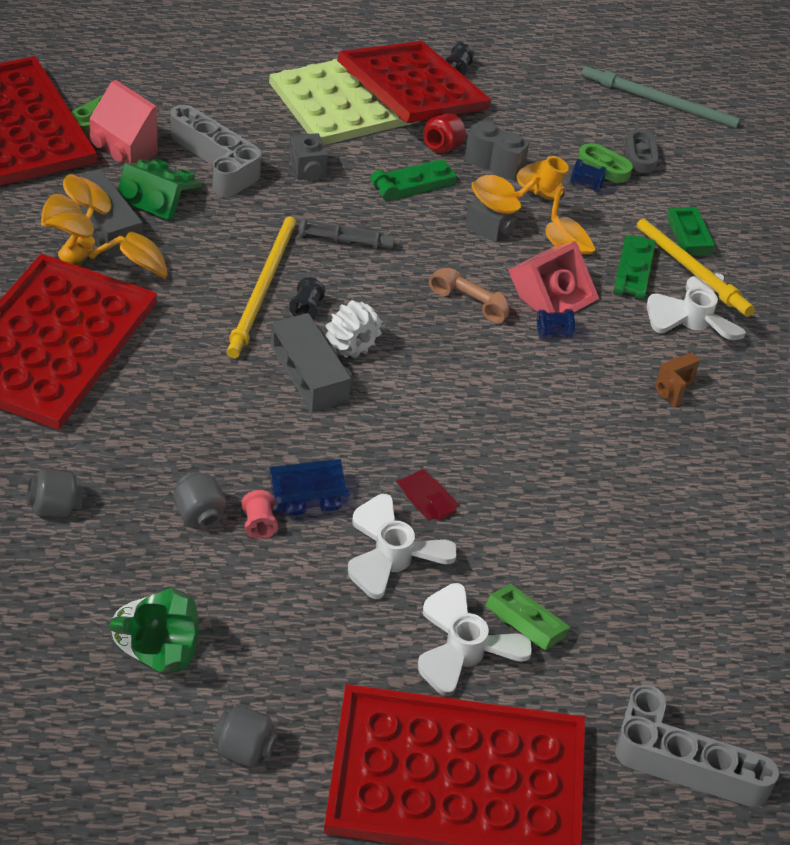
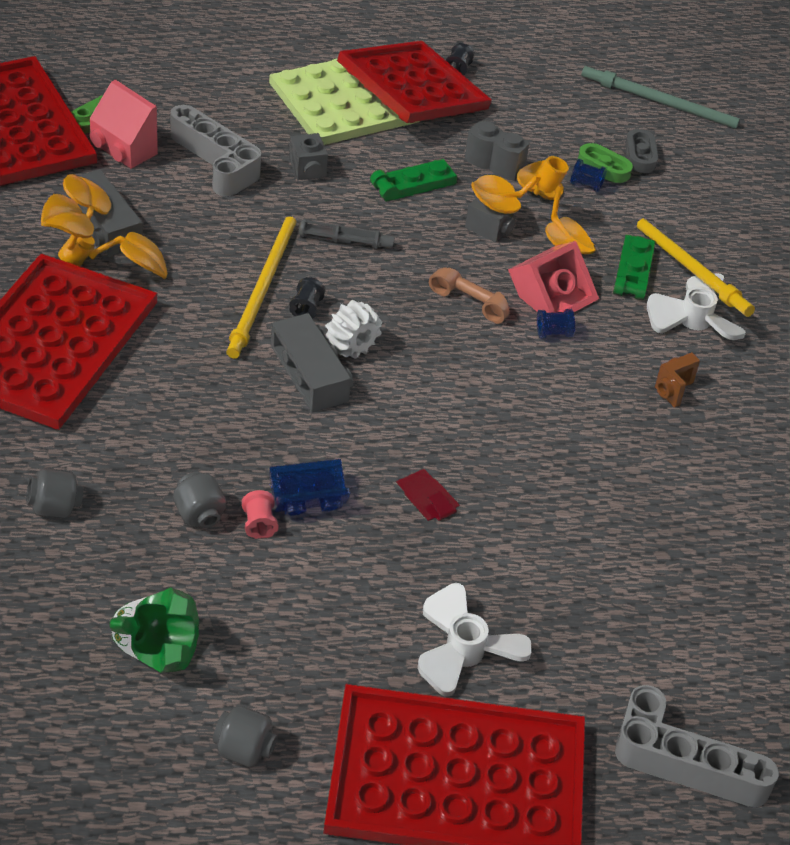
(155, 186): green bracket -> none
(393, 546): white piece -> none
(444, 133): red head -> none
(527, 616): bright green plate -> none
(690, 231): green plate -> none

